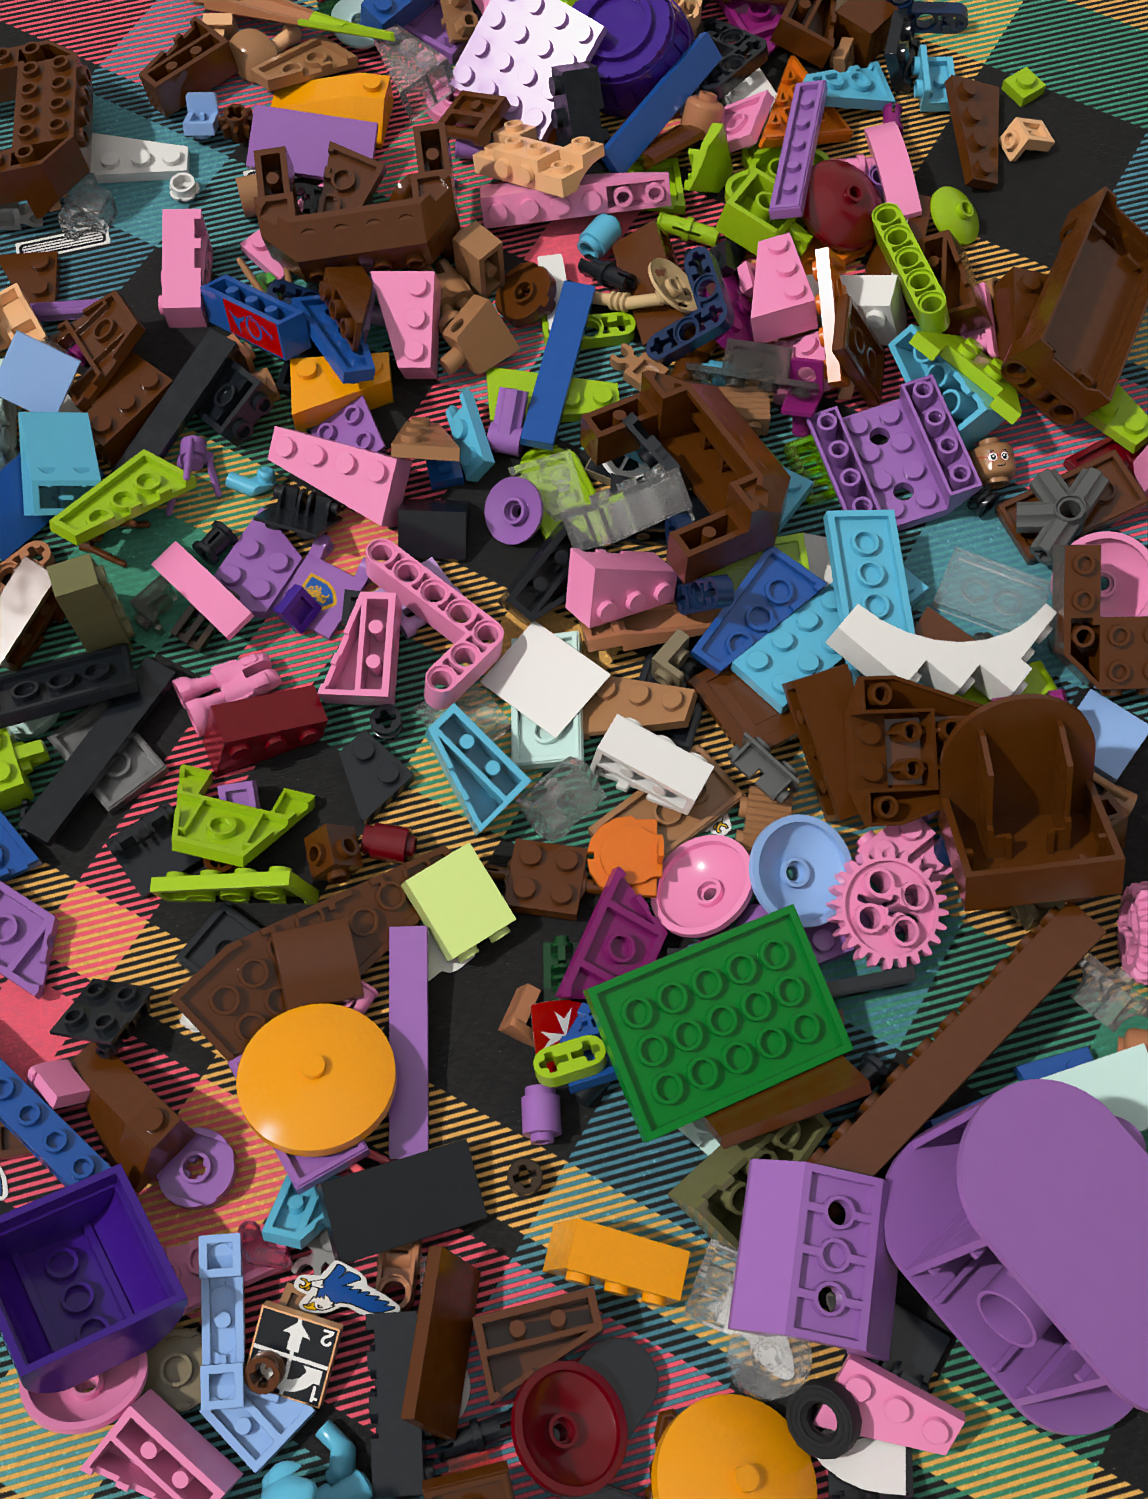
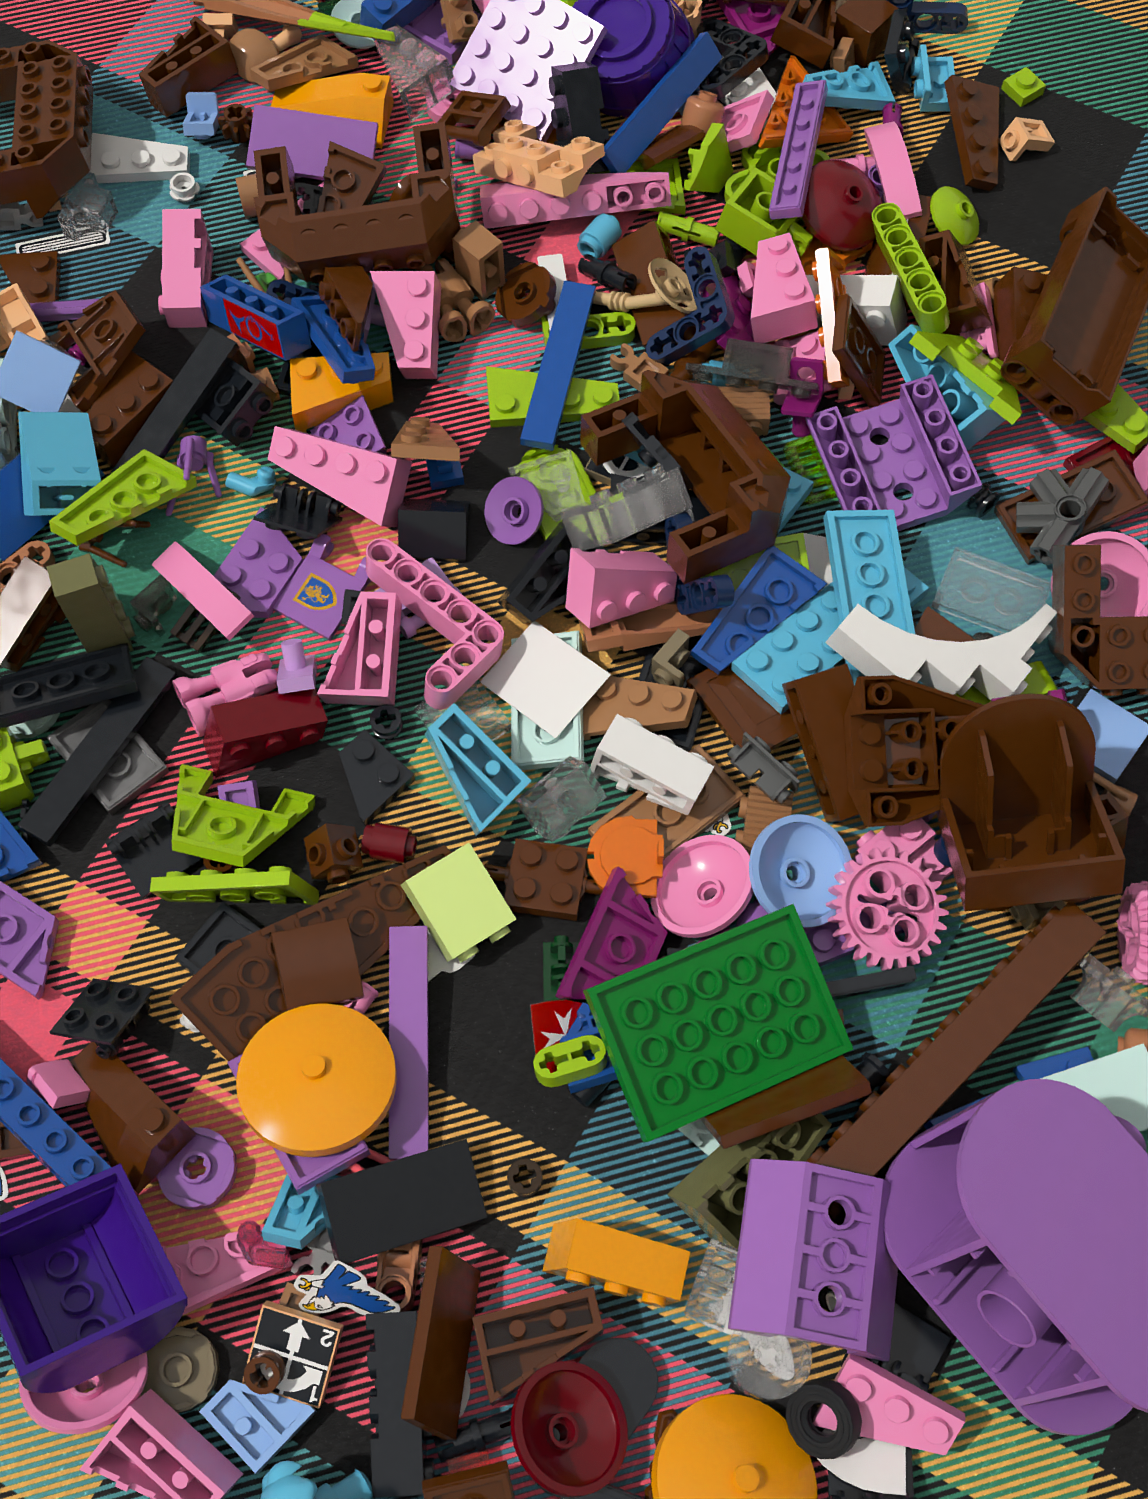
(215, 542): black bush -> none
(222, 1321): light blue slope -> none
(295, 670): none -> lavender tile
(297, 608): dark purple tile -> none
(342, 1453): medium azure arm -> none
(470, 437): medium azure hinge -> none
(477, 338): medium nougat torso -> none
(508, 422): medium lavender piece -> none
(518, 1013): nougat tile -> none
(541, 1114): medium lavender brick -> none
(994, 462): medium nougat head -> none

